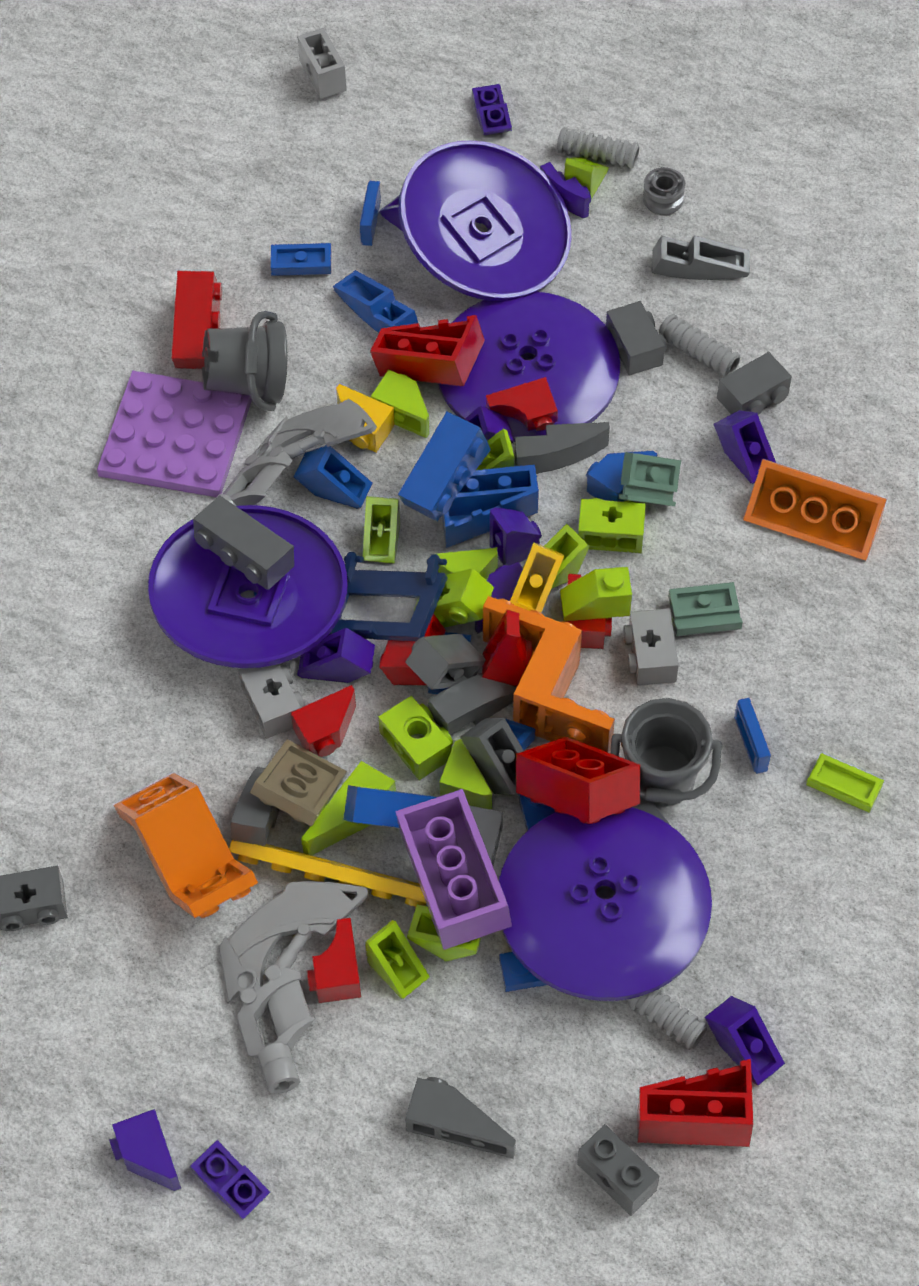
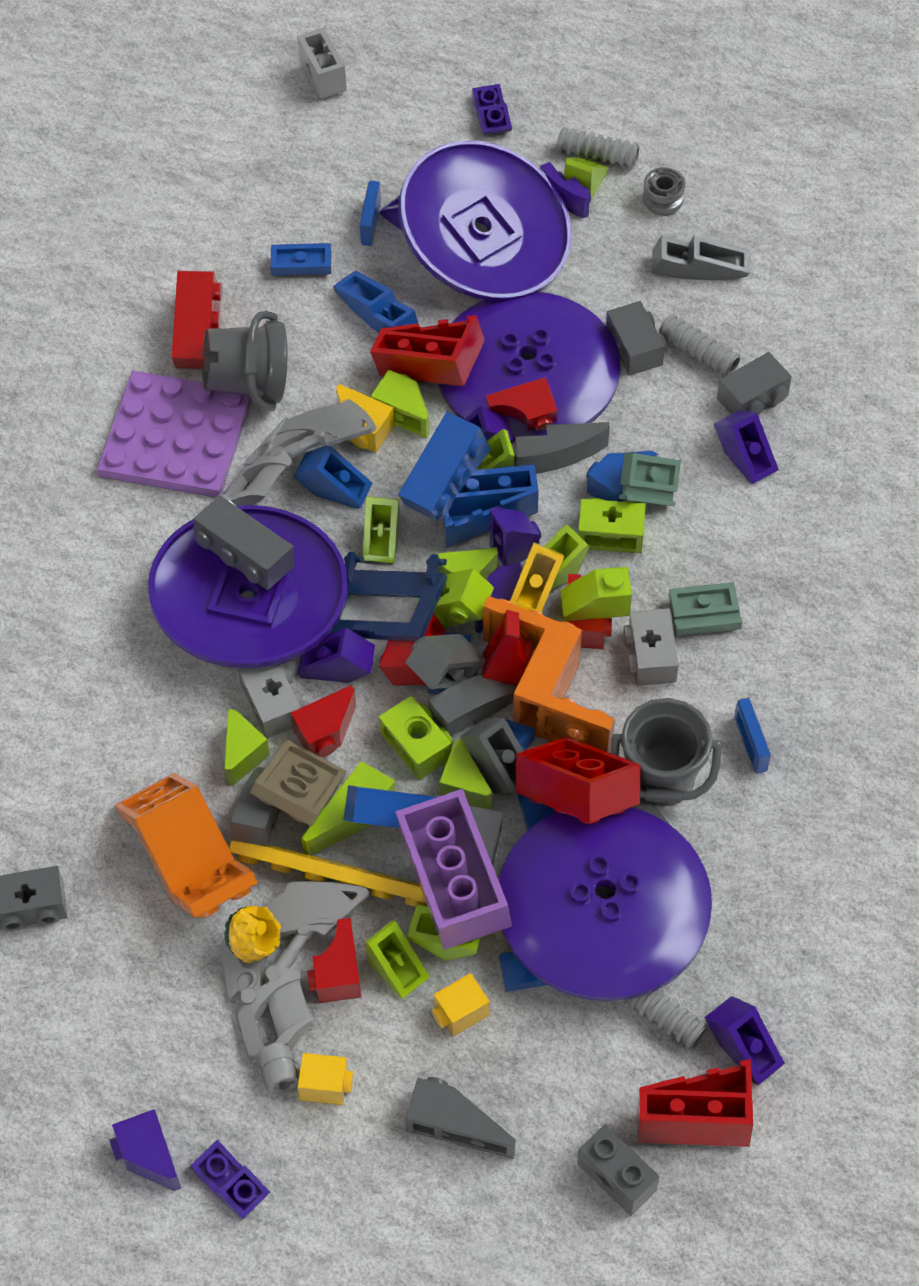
(244, 748): none -> lime slope
(252, 933): none -> yellow piece
(324, 1079): none -> yellow brick
(460, 1005): none -> yellow brick
(815, 509): orange slope -> none
(845, 782): lime tile -> none

